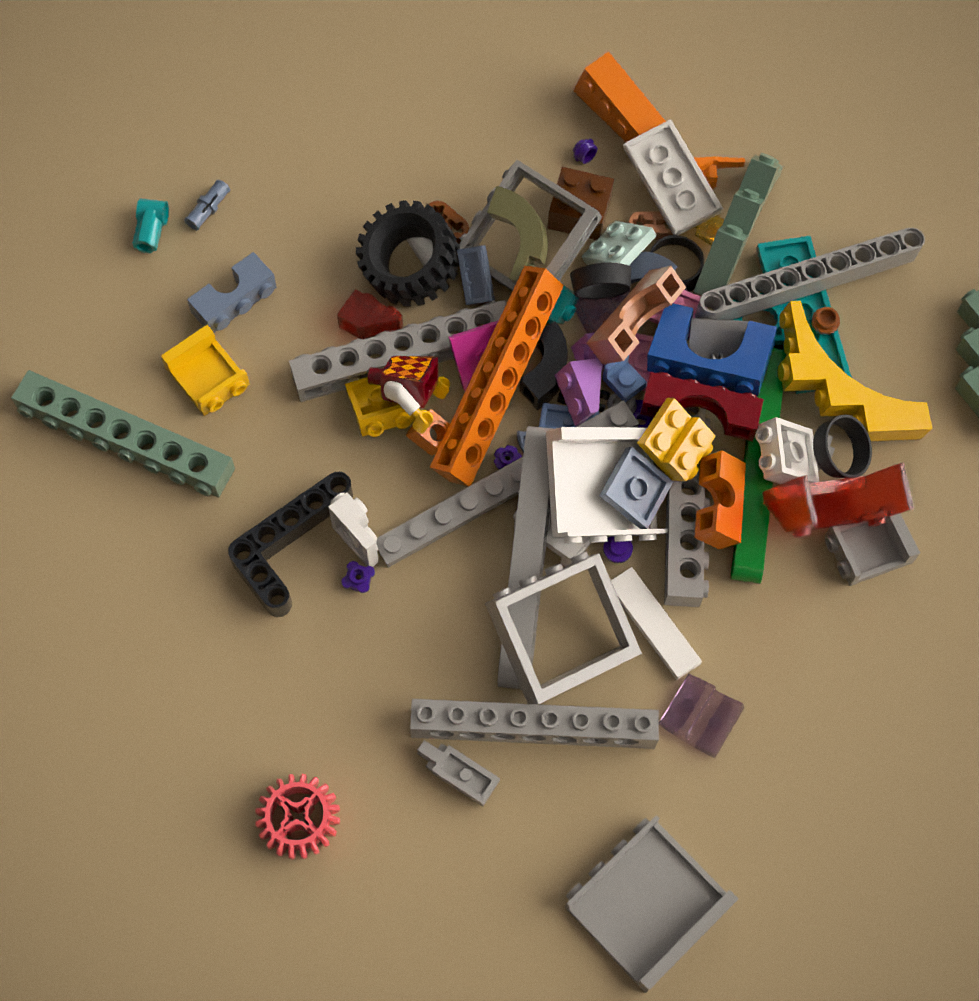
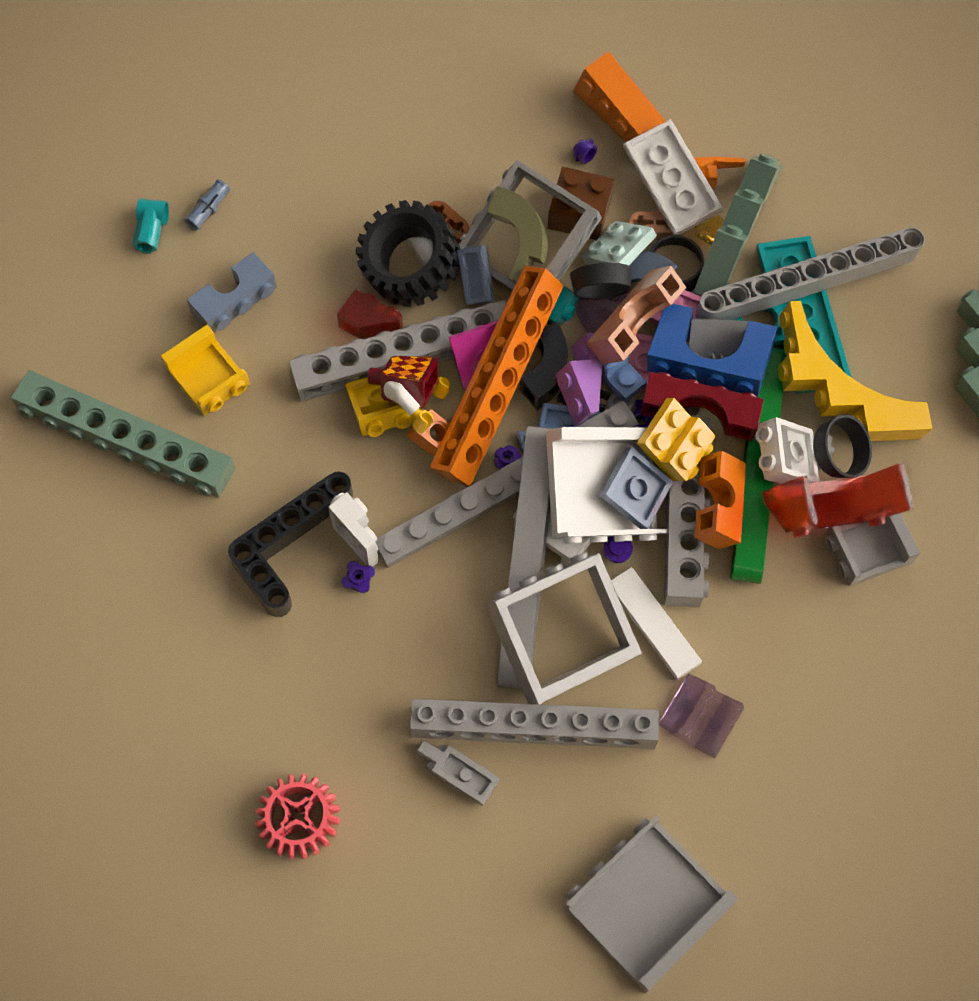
(825, 320): dark orange plate -> none

